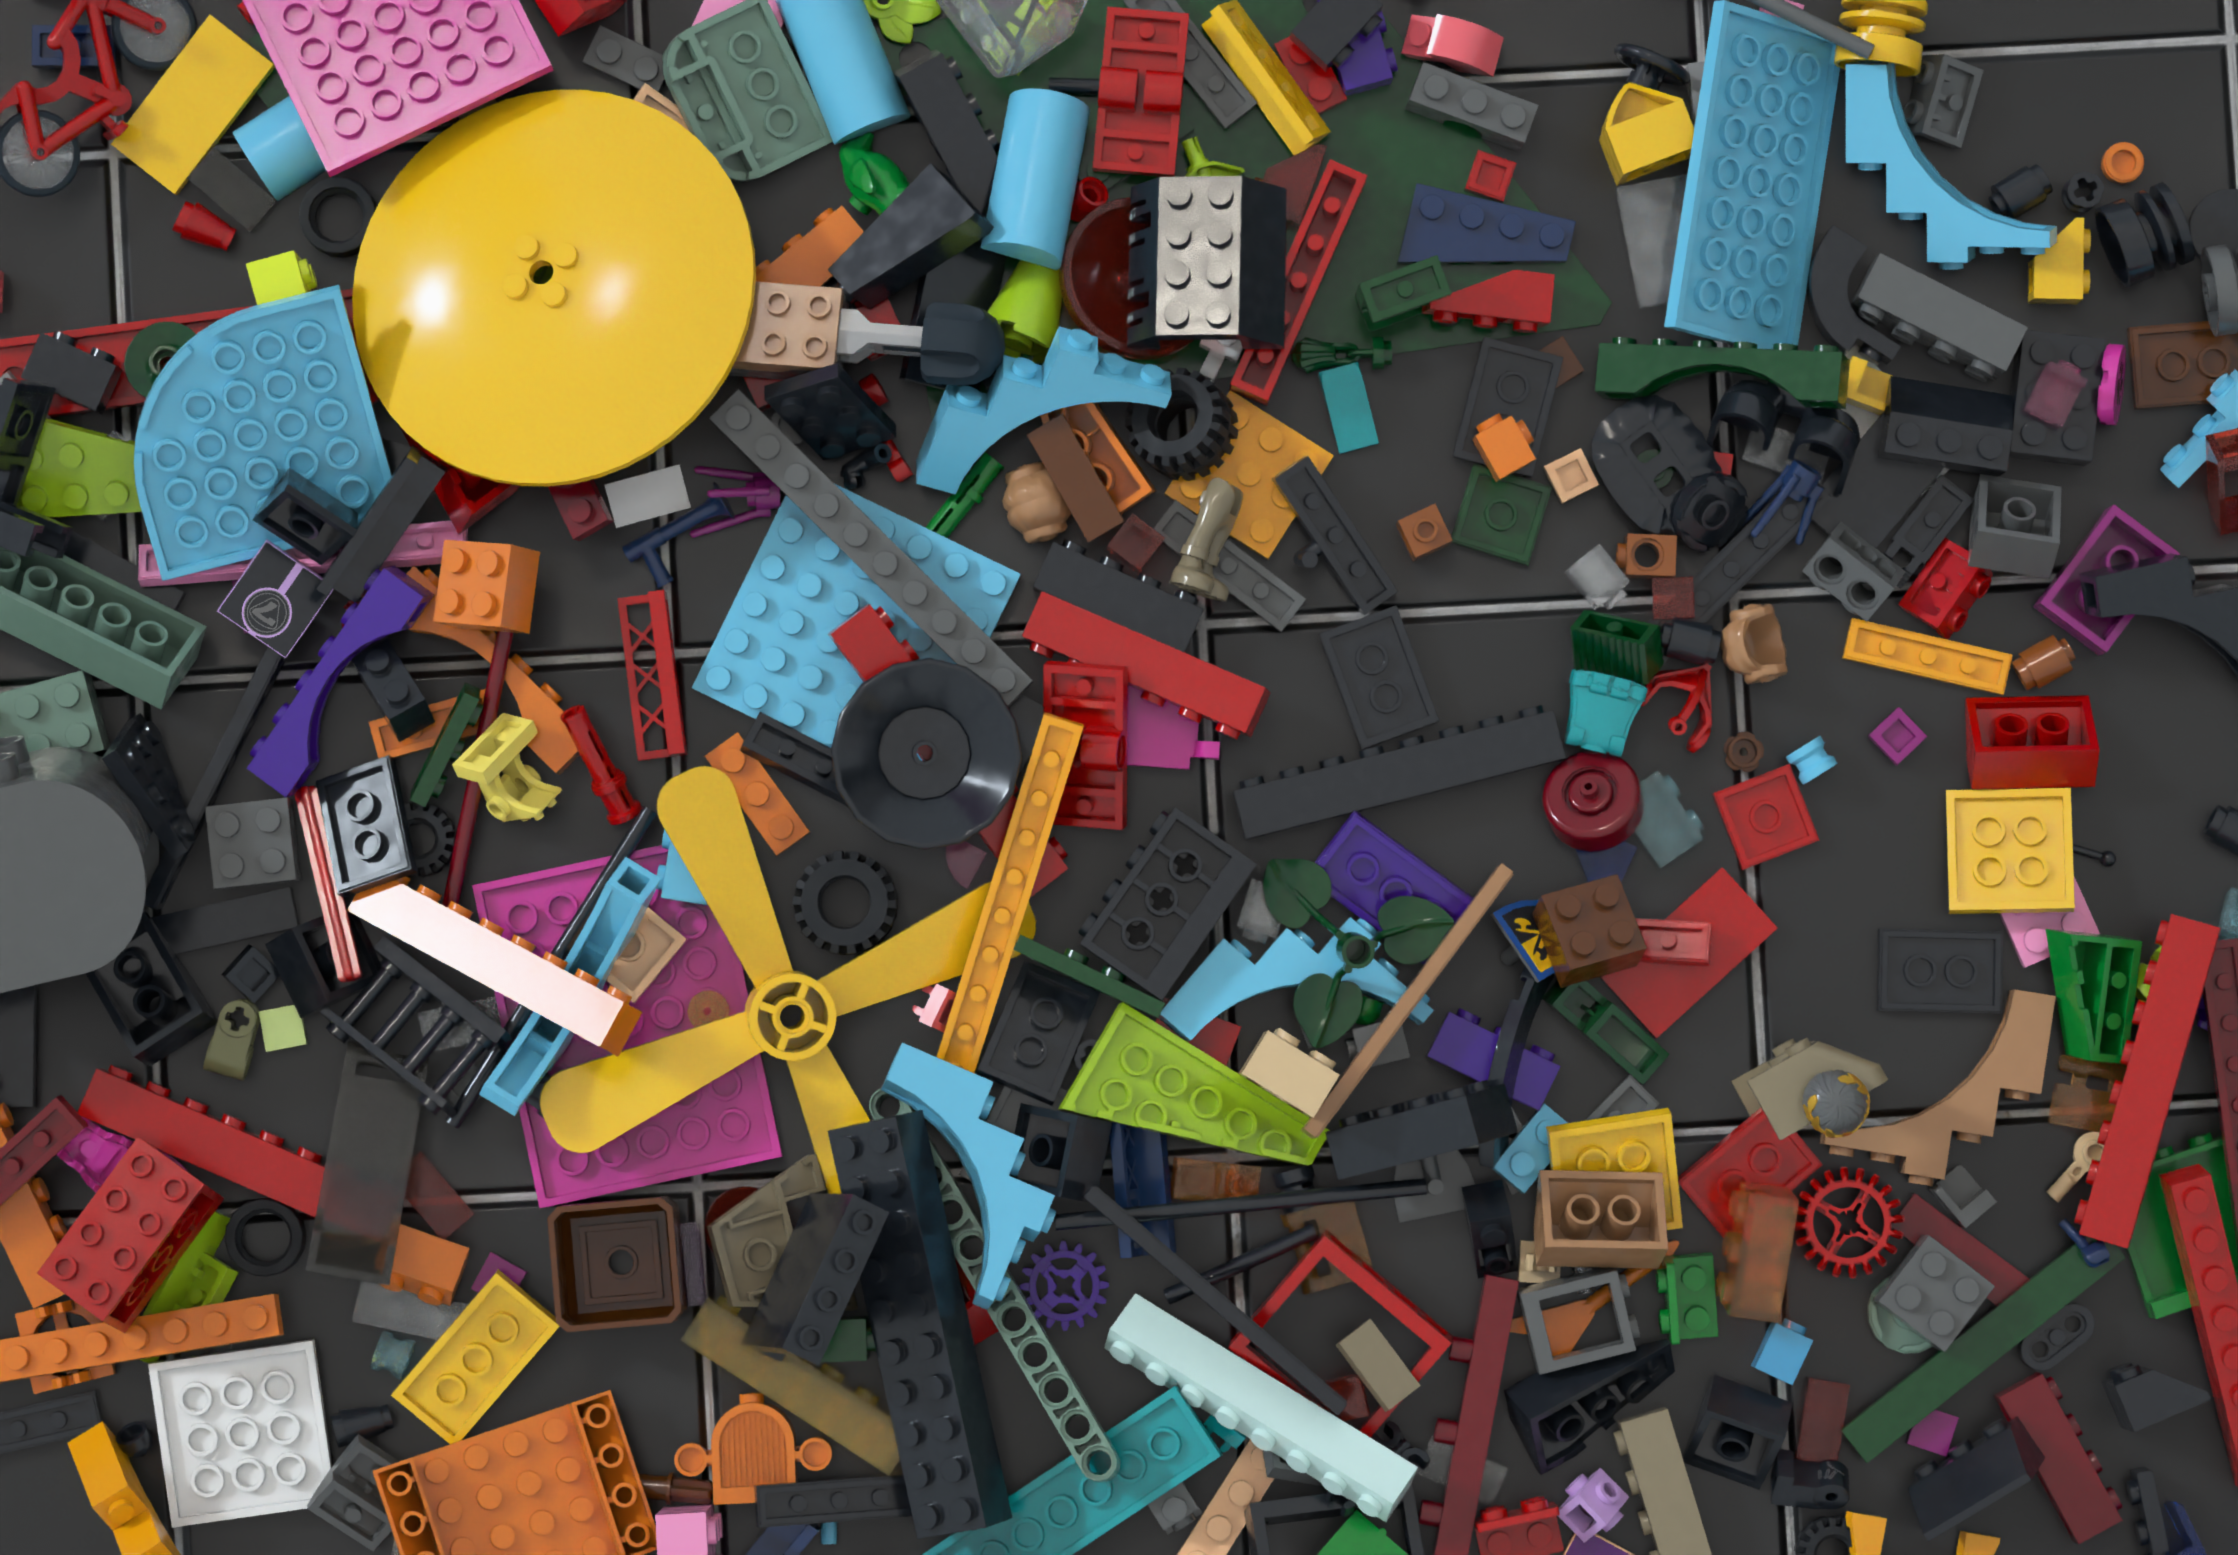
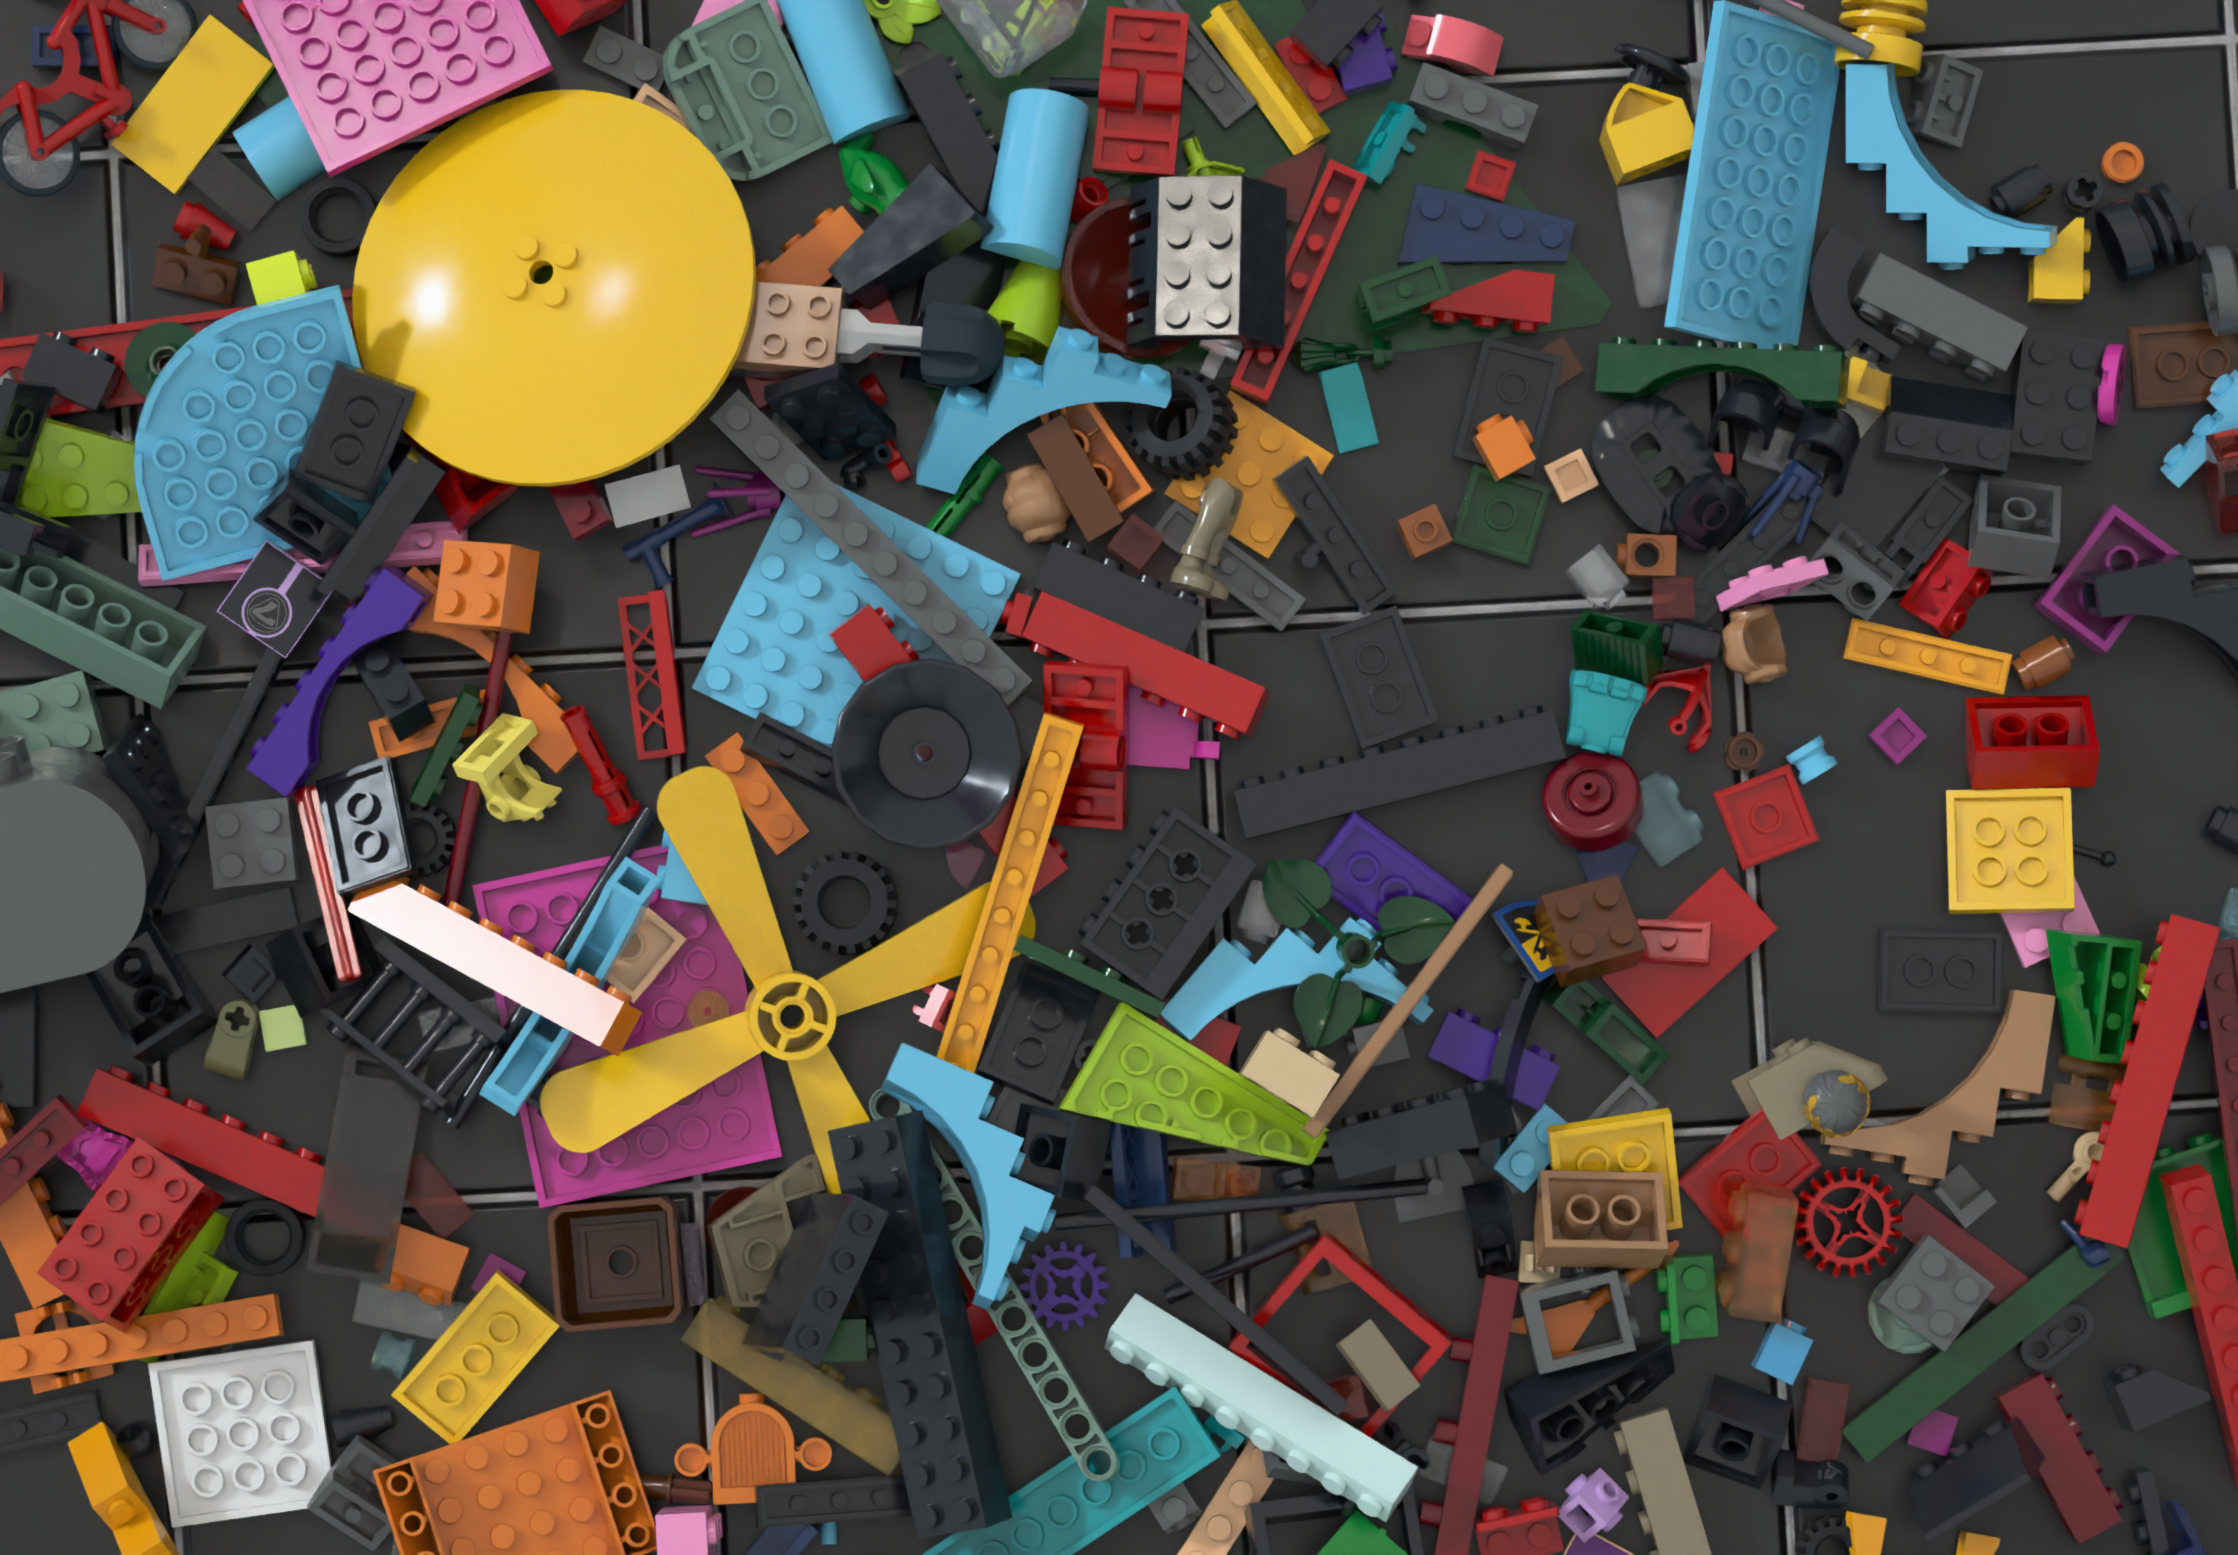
(195, 271): none -> reddish brown plate
(354, 432): none -> black plate
(1016, 615): none -> red plate
(1387, 140): none -> teal plate
(1769, 583): none -> bright pink plate
(2055, 392): clear pink bracket -> none

